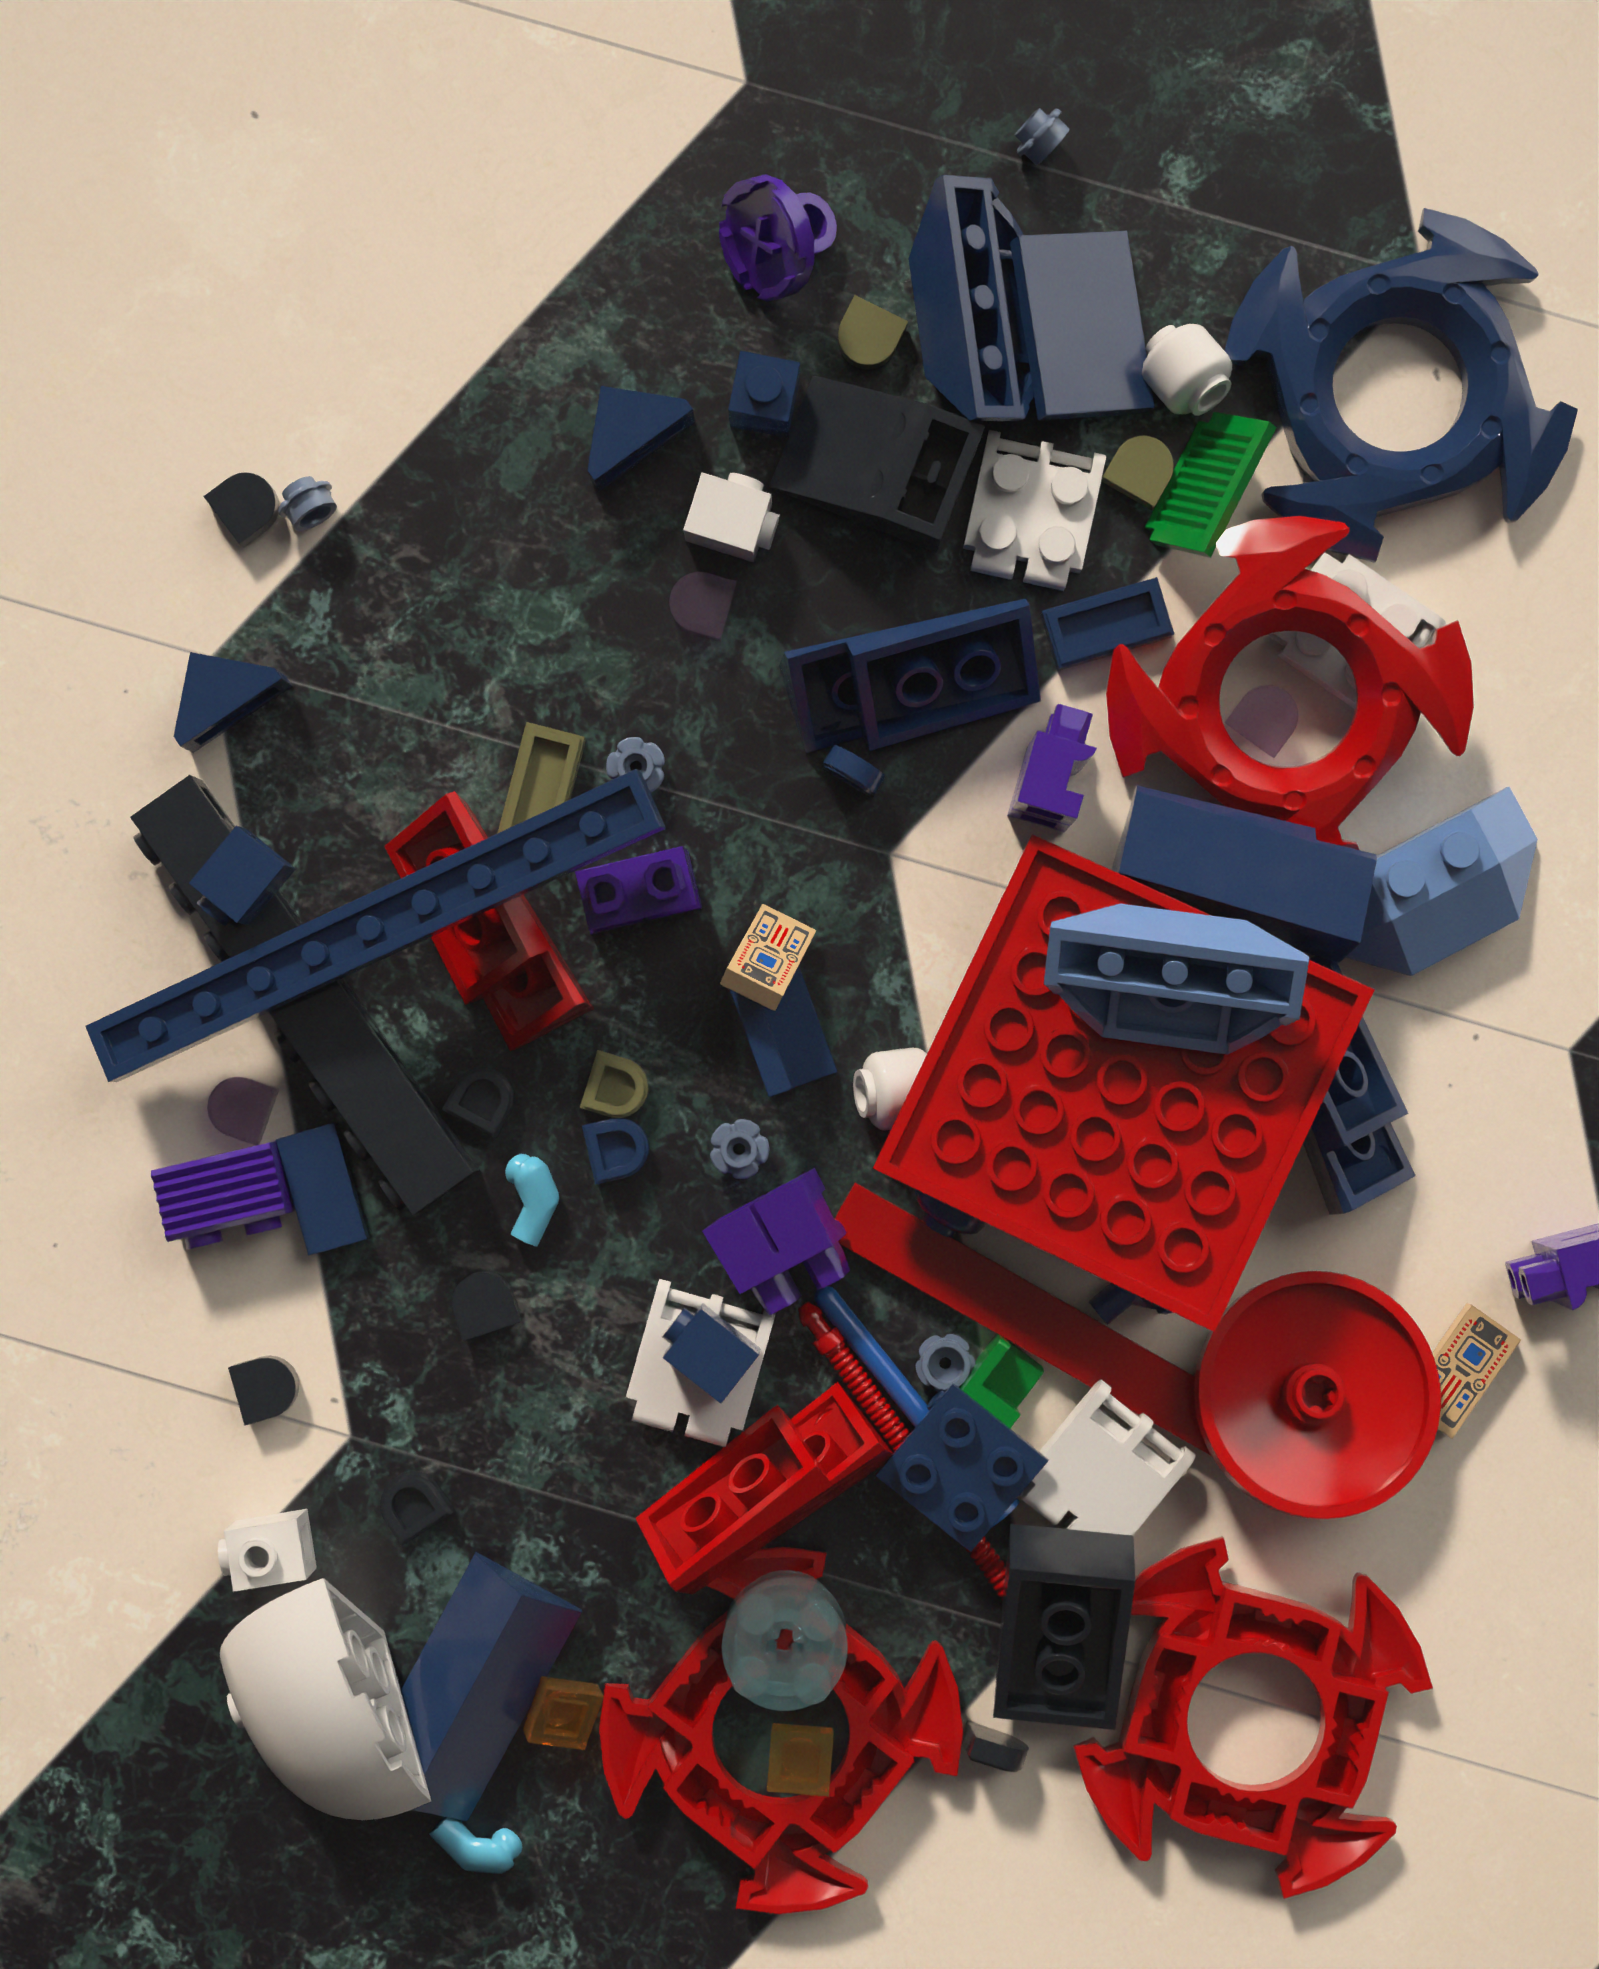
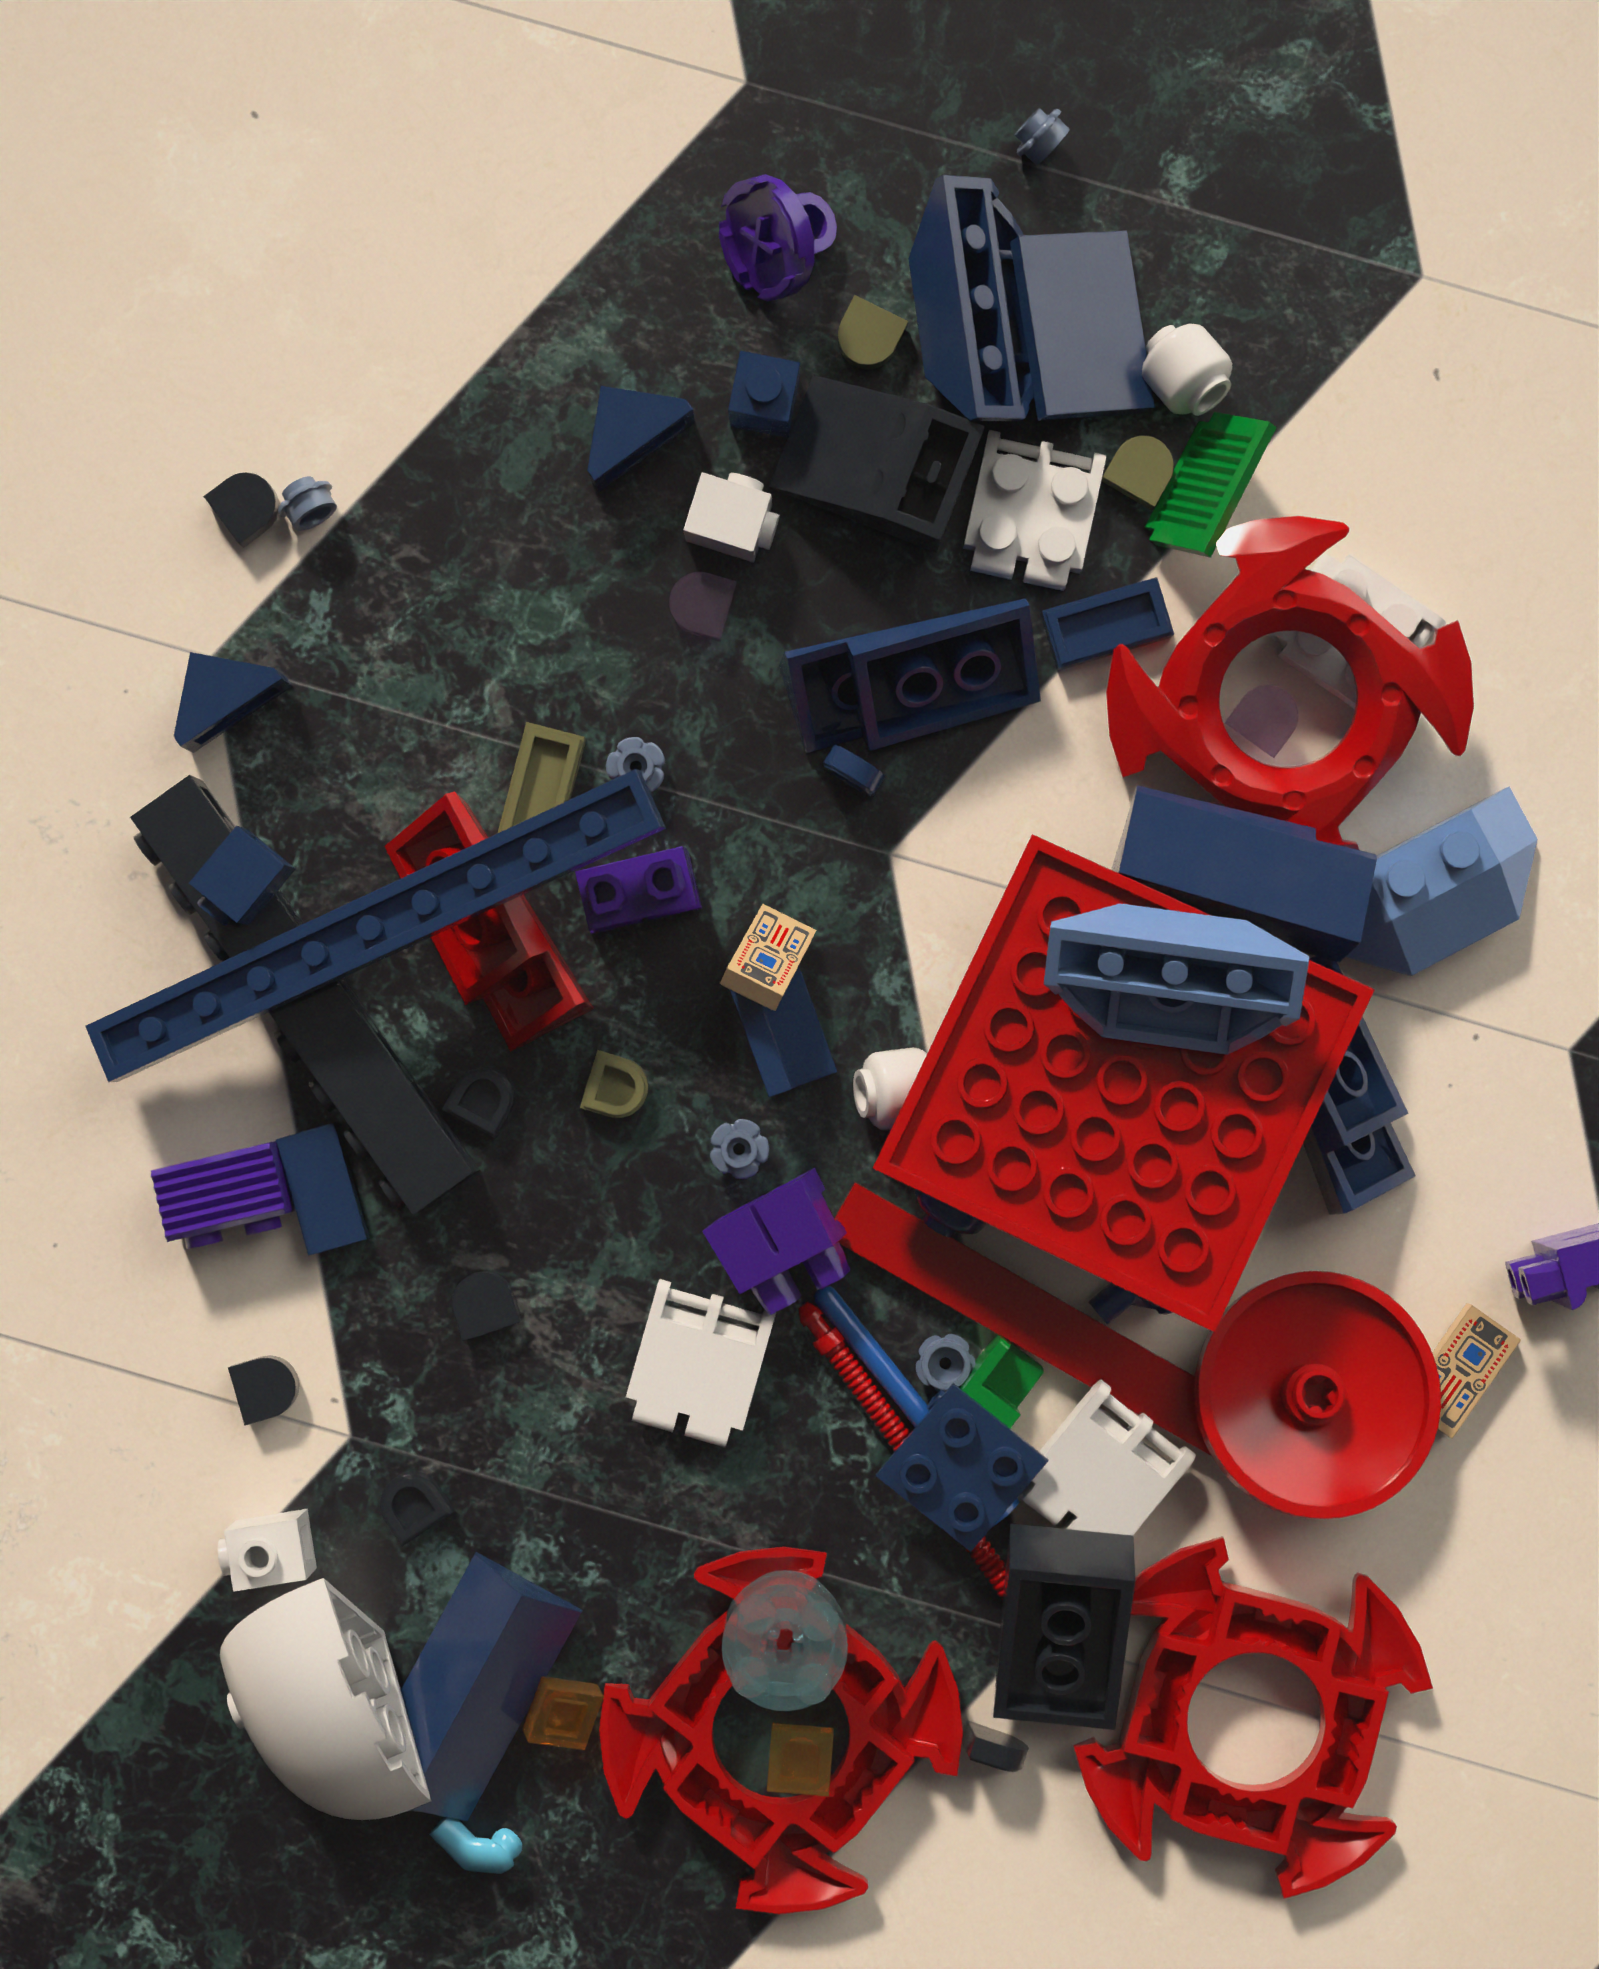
(242, 1108): clear purple tile -> none
(537, 1193): medium azure arm -> none
(615, 1148): dark blue tile -> none
(709, 1351): dark blue brick -> none
(760, 1488): red slope -> none
(1046, 769): dark purple hips -> none
(1445, 296): dark blue piece -> none

